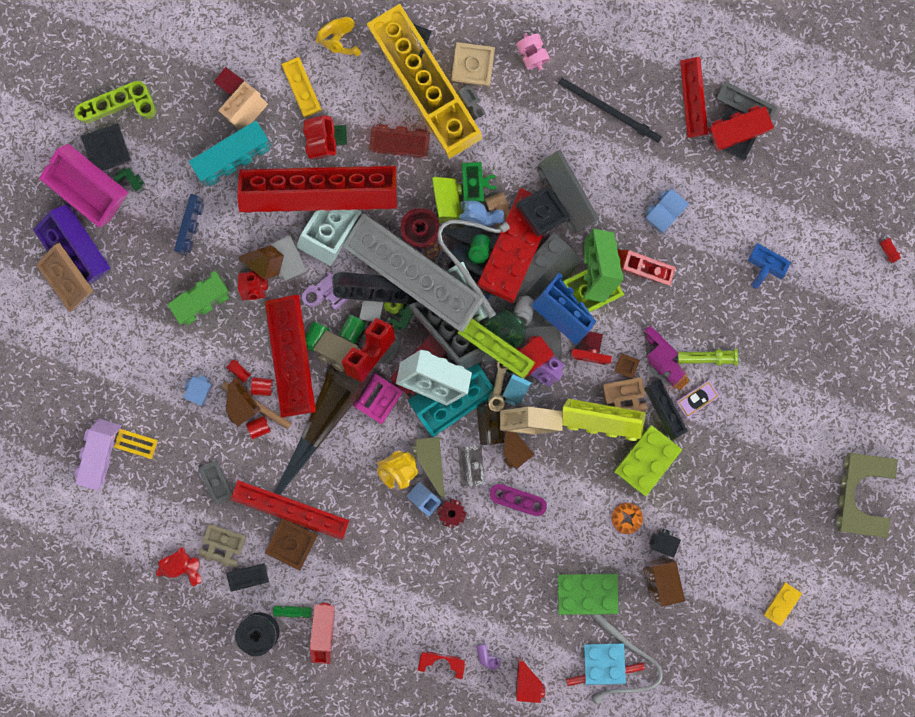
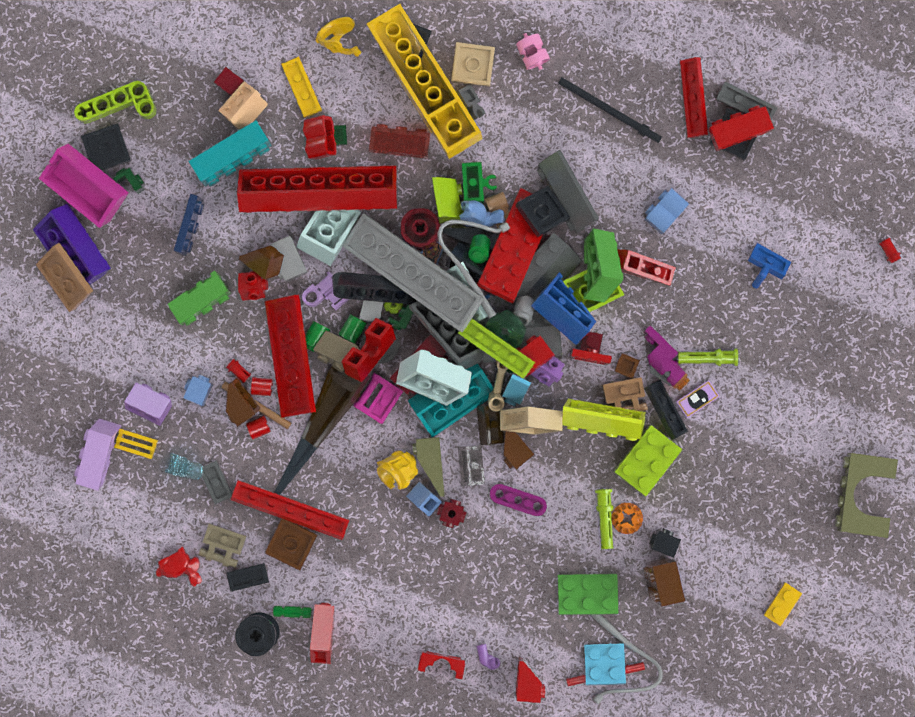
(148, 403): none -> brick
(184, 467): none -> clear light blue piece
(604, 508): none -> lime pin

